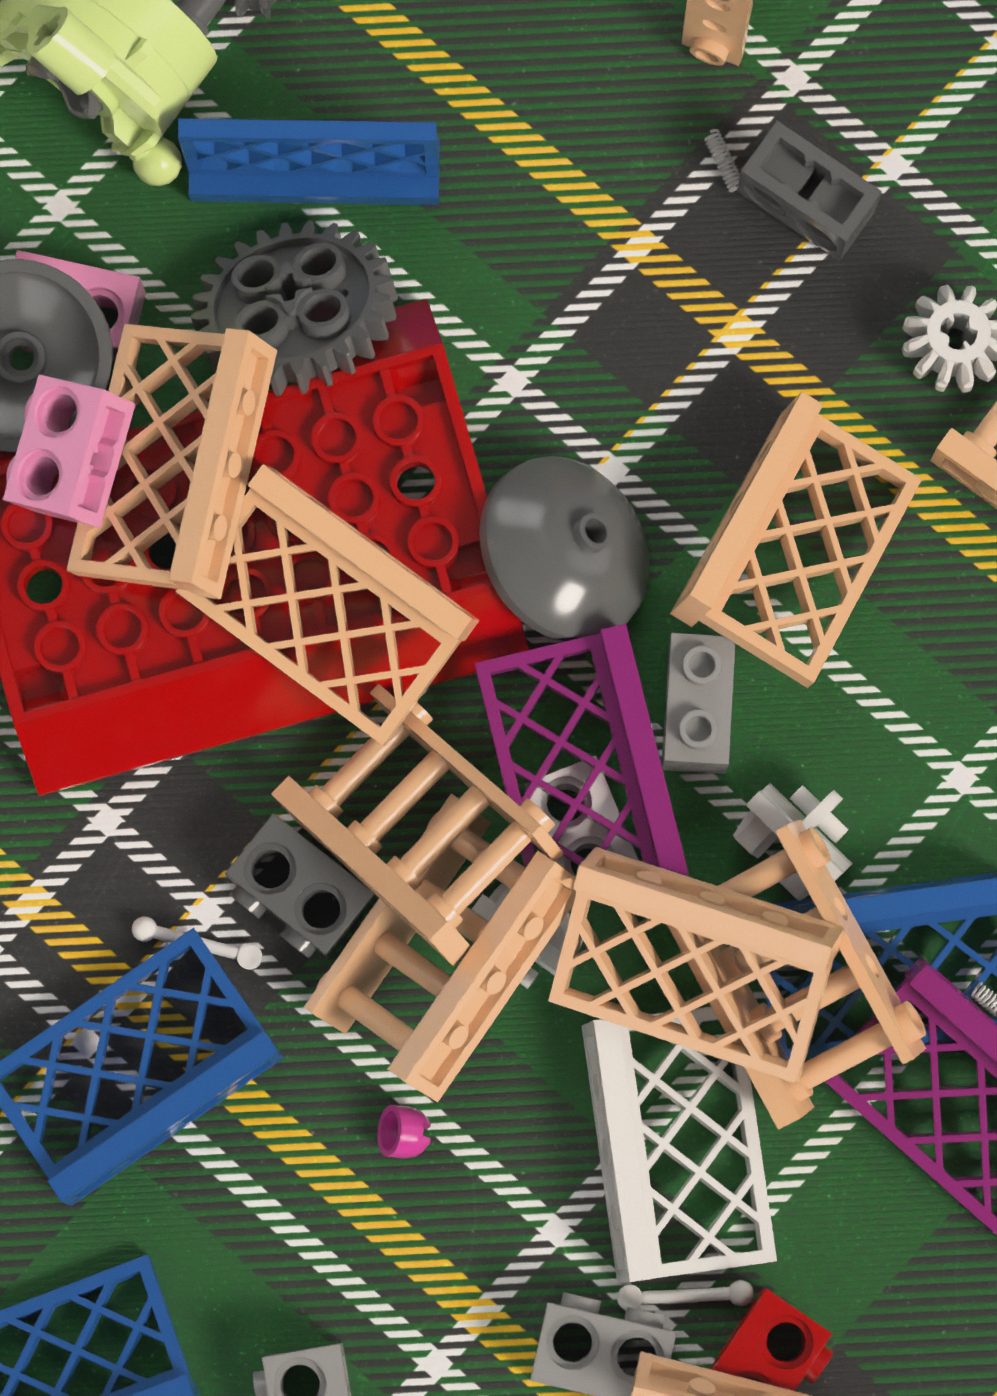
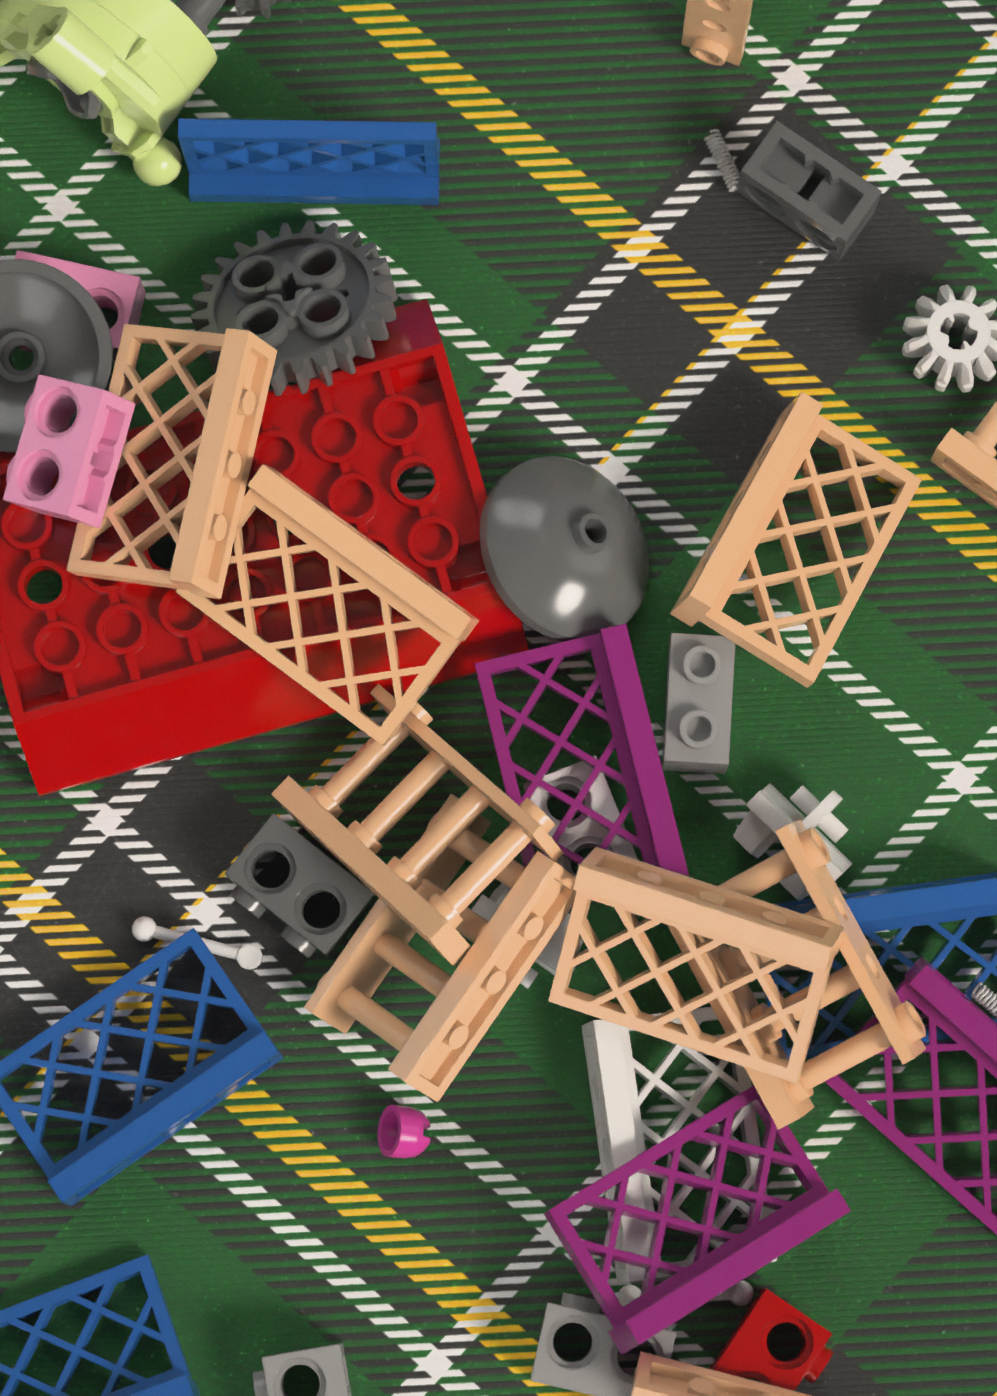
(710, 1272): none -> magenta fence

